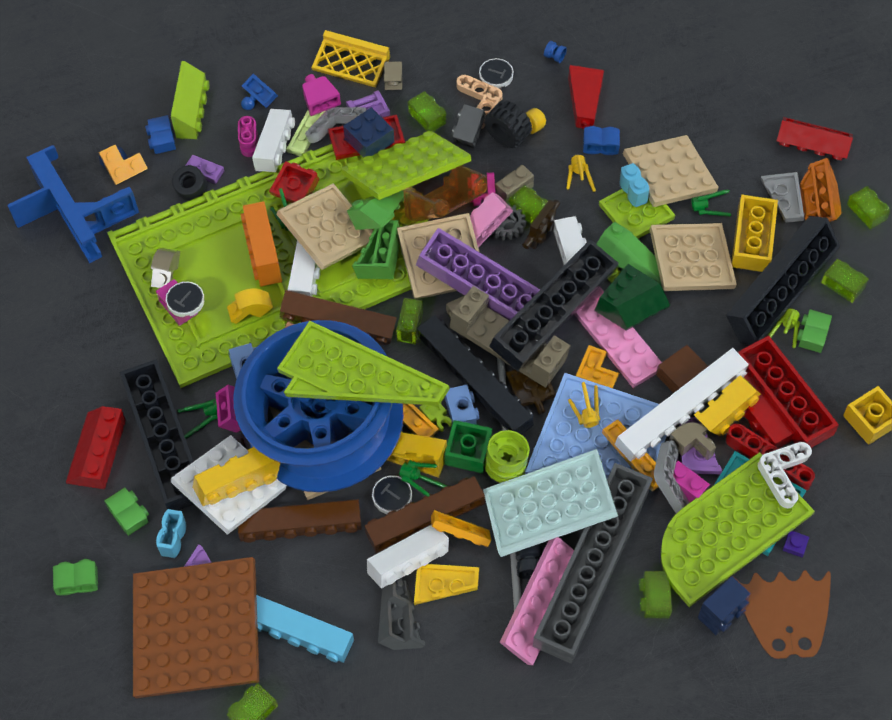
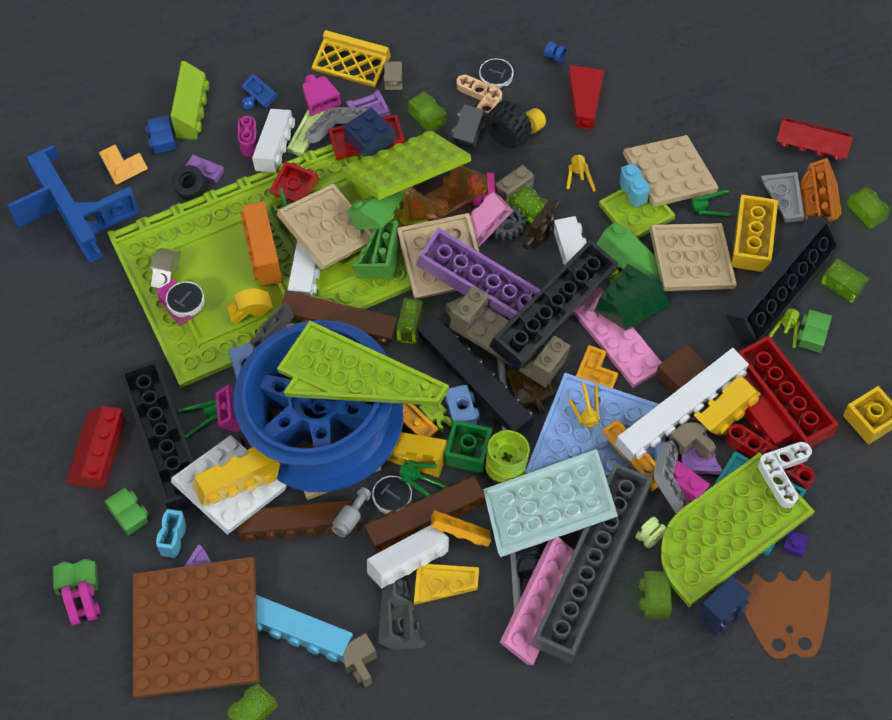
(85, 591): none -> dark pink brick
(273, 324): none -> dark grey hinge
(350, 515): none -> light grey piece
(356, 655): none -> dark tan brick
(601, 140): blue brick -> none
(651, 532): none -> yellowish green wheel

